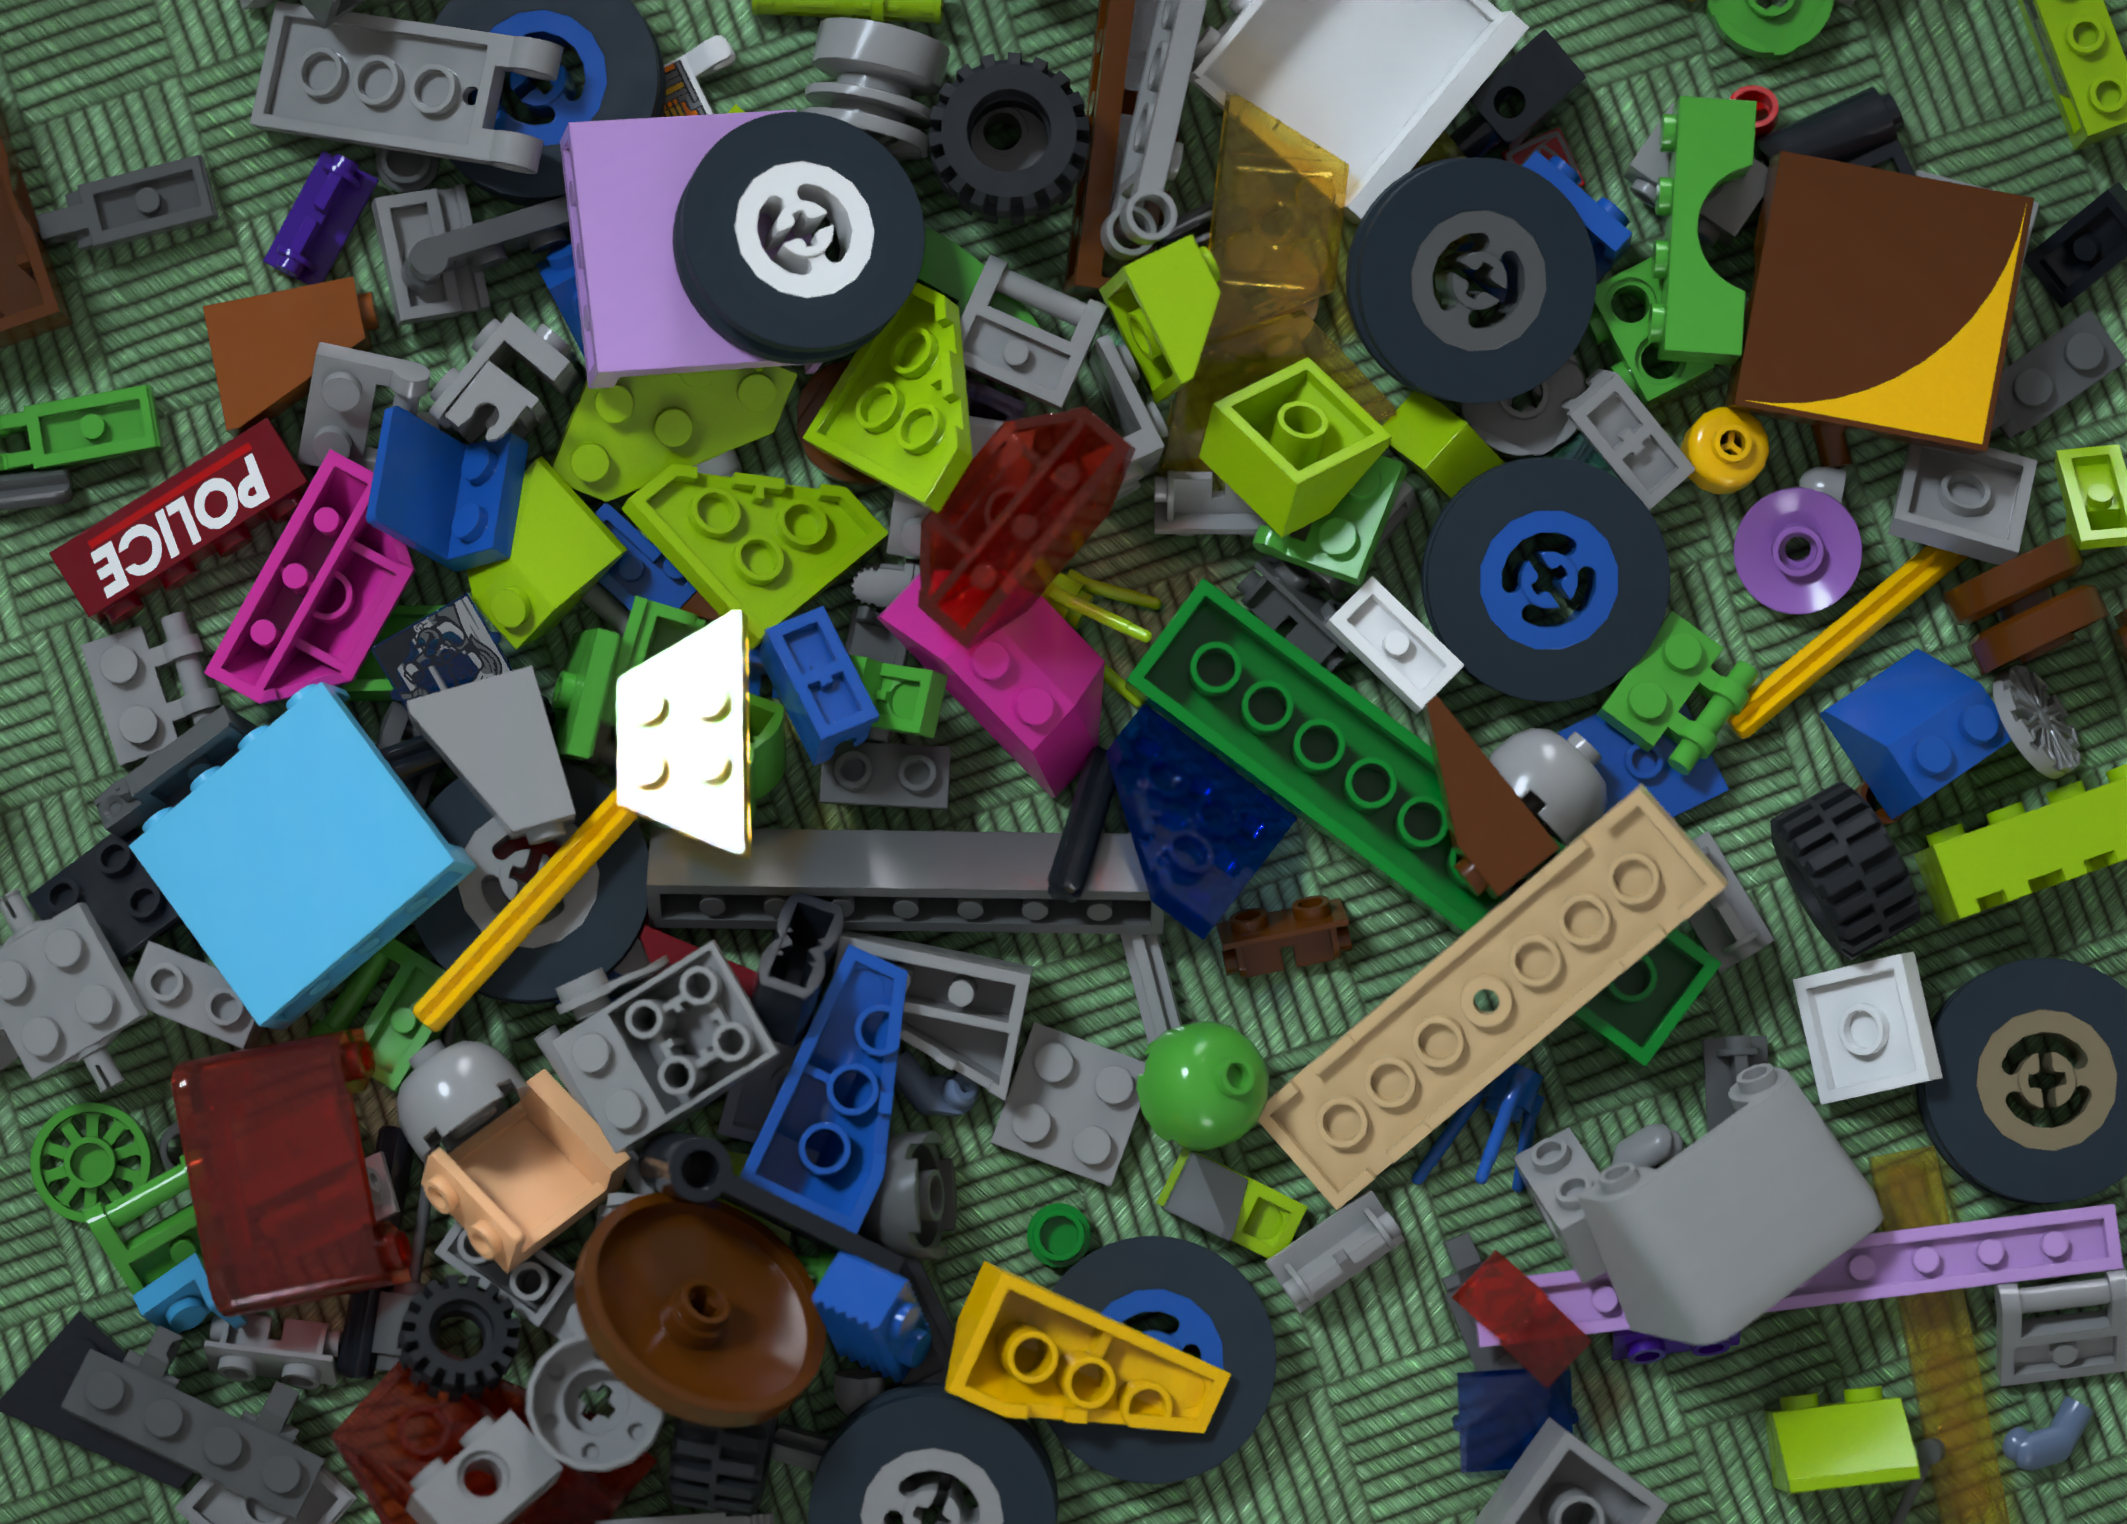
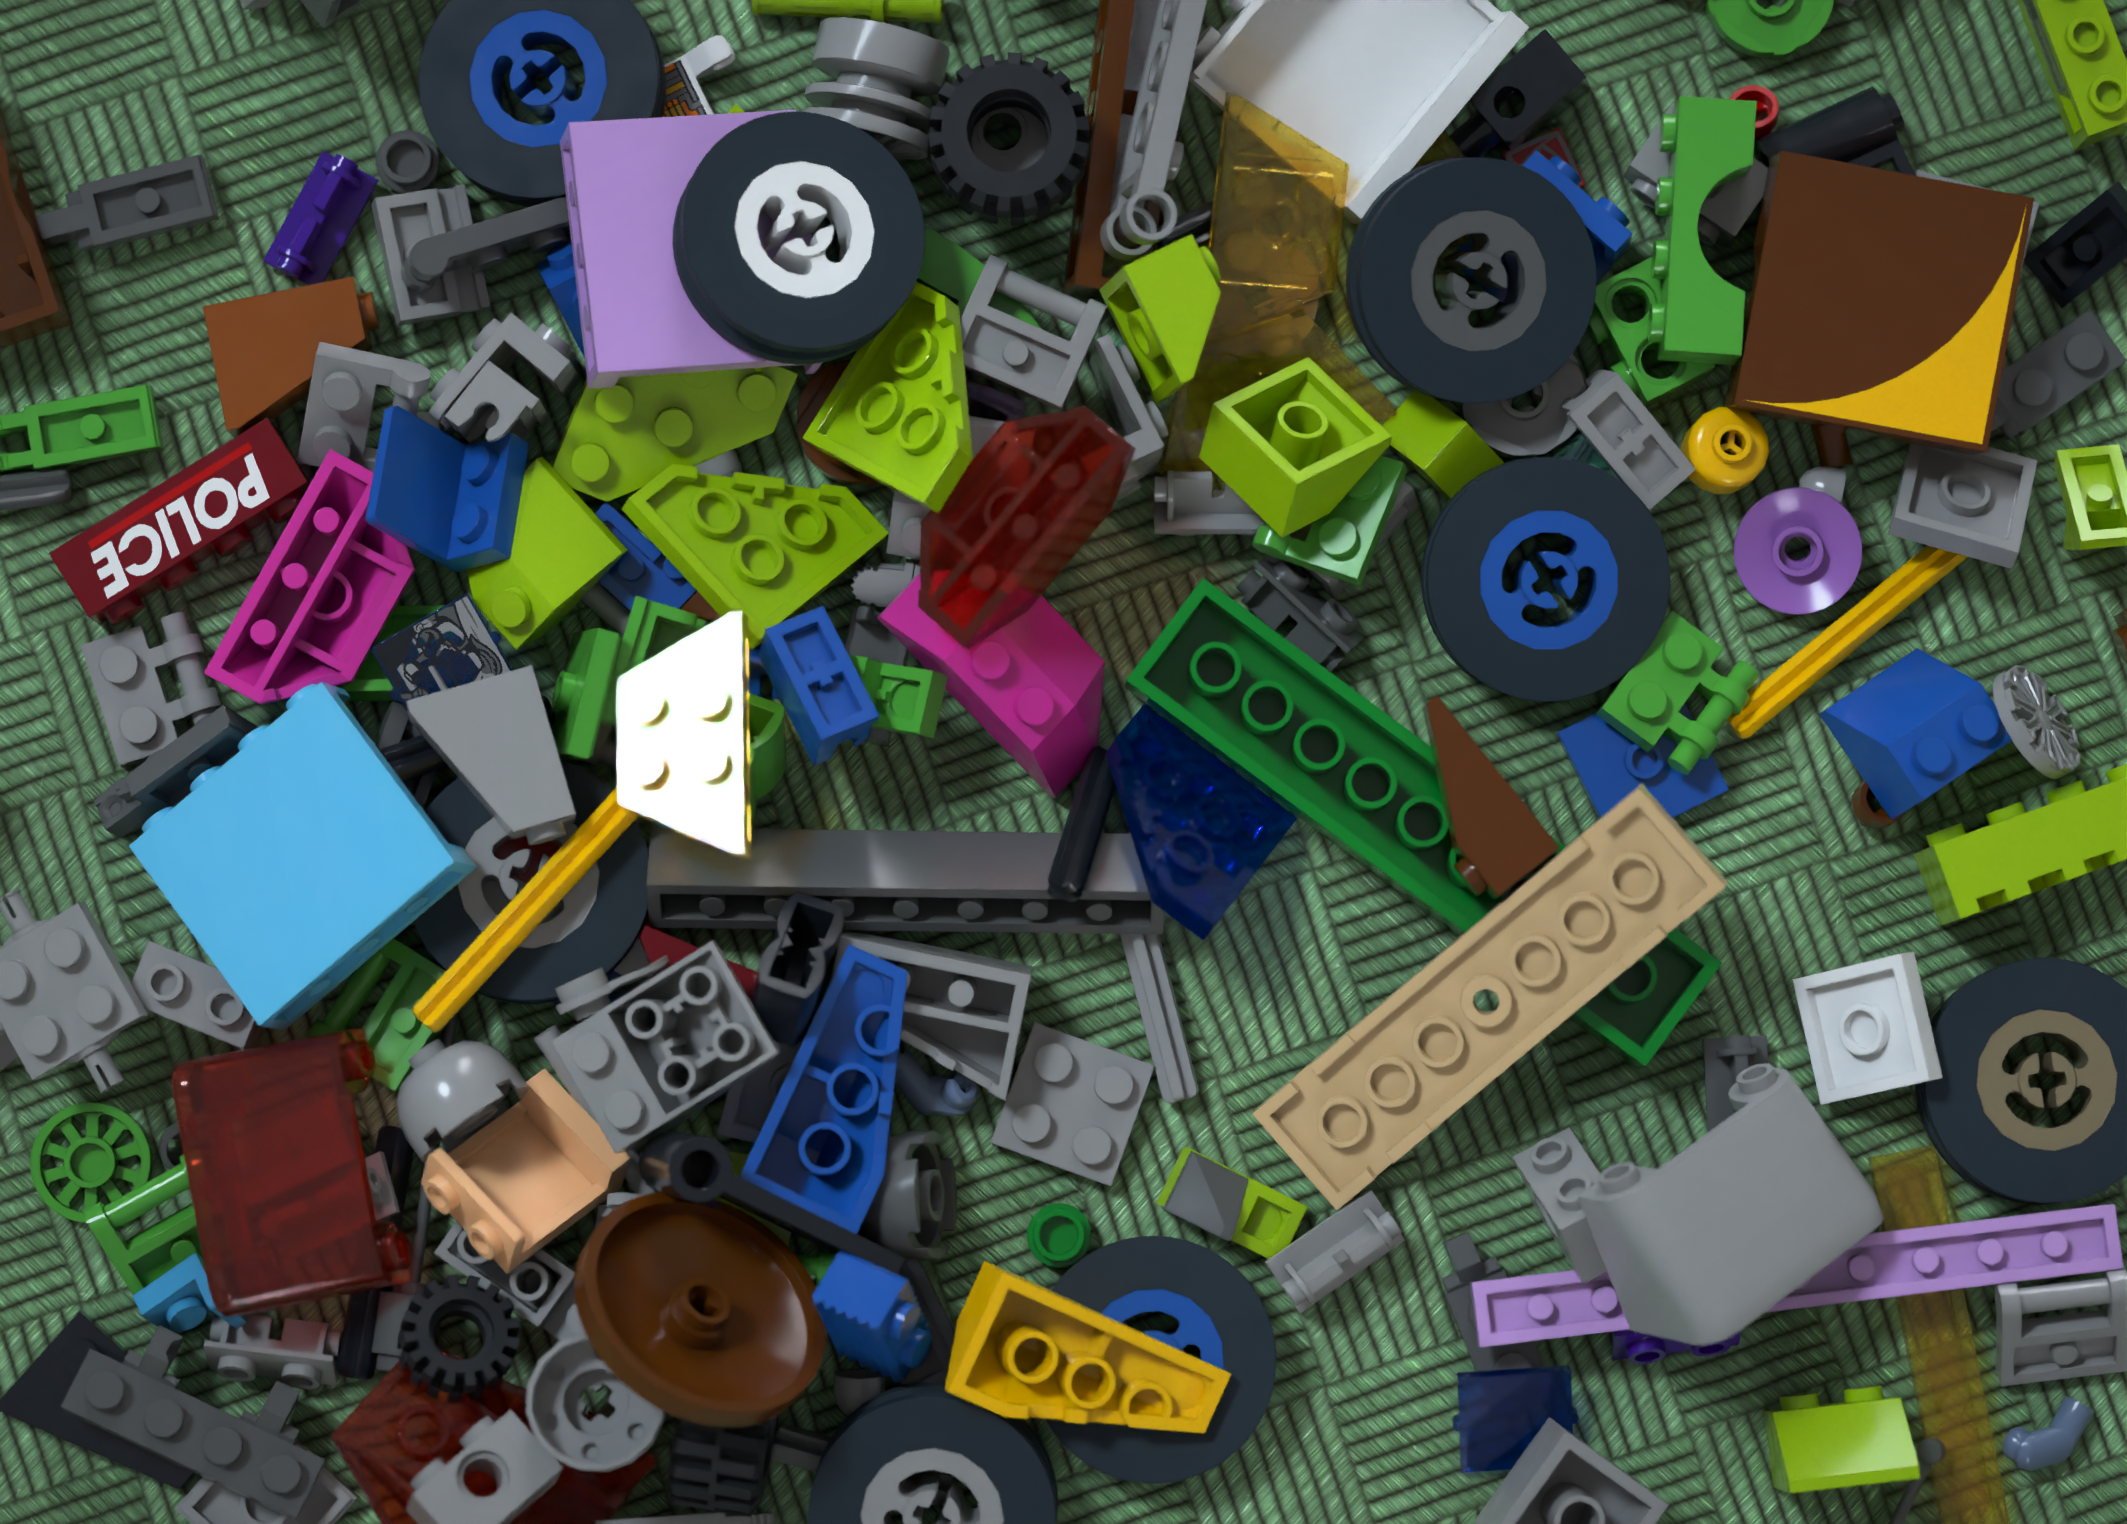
(117, 893): black hinge -> none
(398, 85): light grey hinge -> none
(887, 776): dark grey hinge -> none
(1070, 599): lime plant -> none
(1202, 1085): bright green cylinder -> none
(1312, 927): reddish brown hinge -> none
(1394, 645): white panel -> none
(1508, 1098): blue plant -> none
(1521, 1318): clear red slope -> none
(1554, 780): light grey cylinder -> none
(1649, 1146): light grey arm -> none
(1729, 921): light grey hinge -> none
(1845, 870): black tyre -> none
(2026, 605): reddish brown wheel -> none

